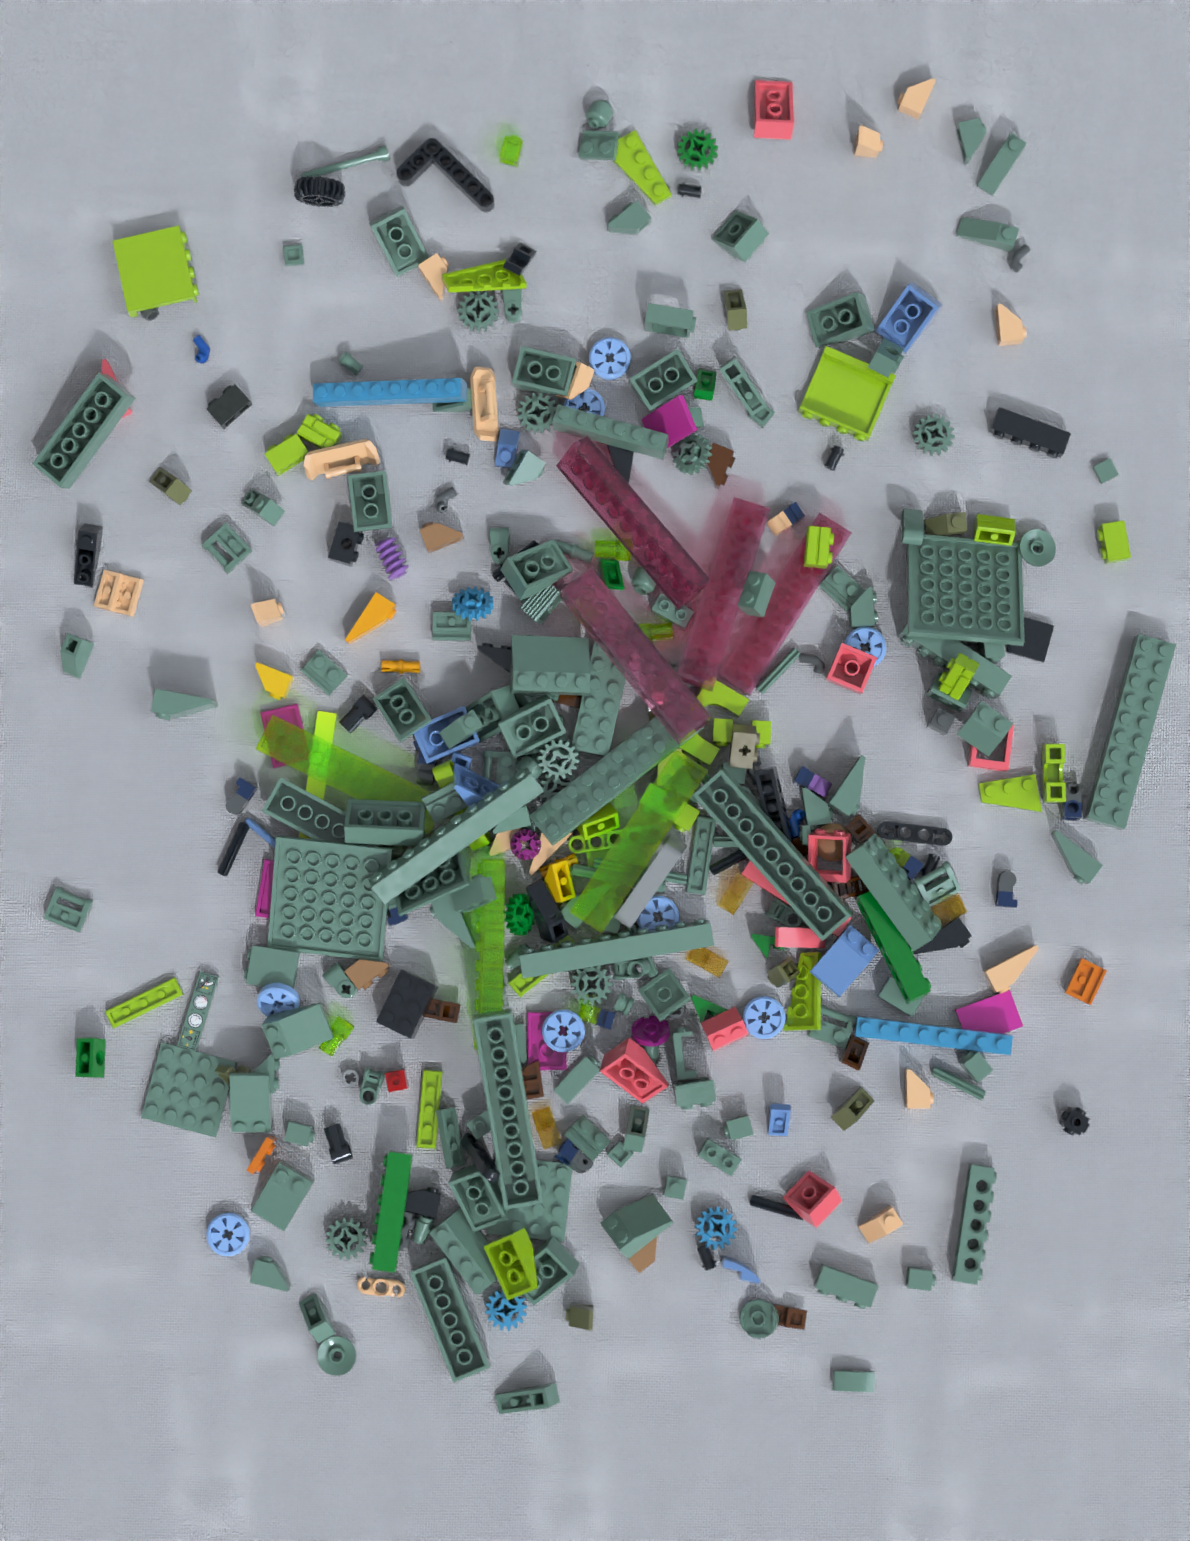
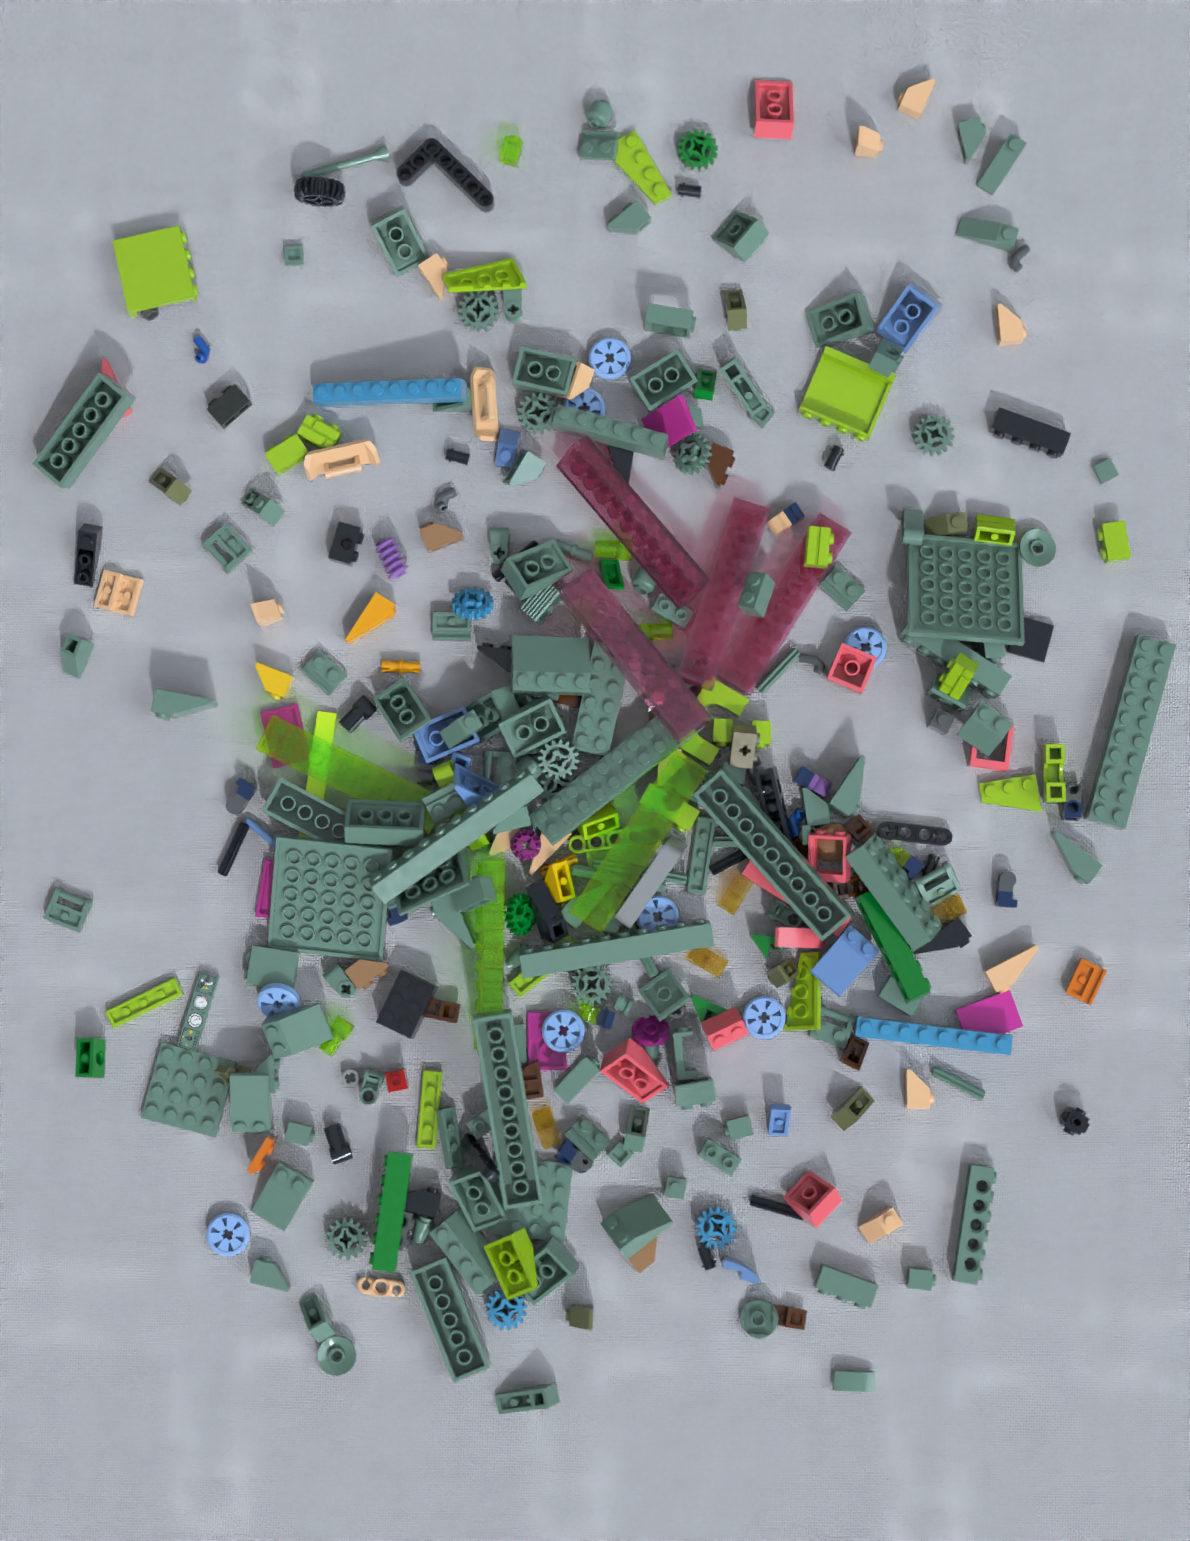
(350, 363): sand green pin -> none
(370, 501): sand green slope -> none
(520, 259): black slope -> none
(628, 969): sand green piece -> none
(862, 611): sand green slope -> none
(975, 1065): sand green brick -> none

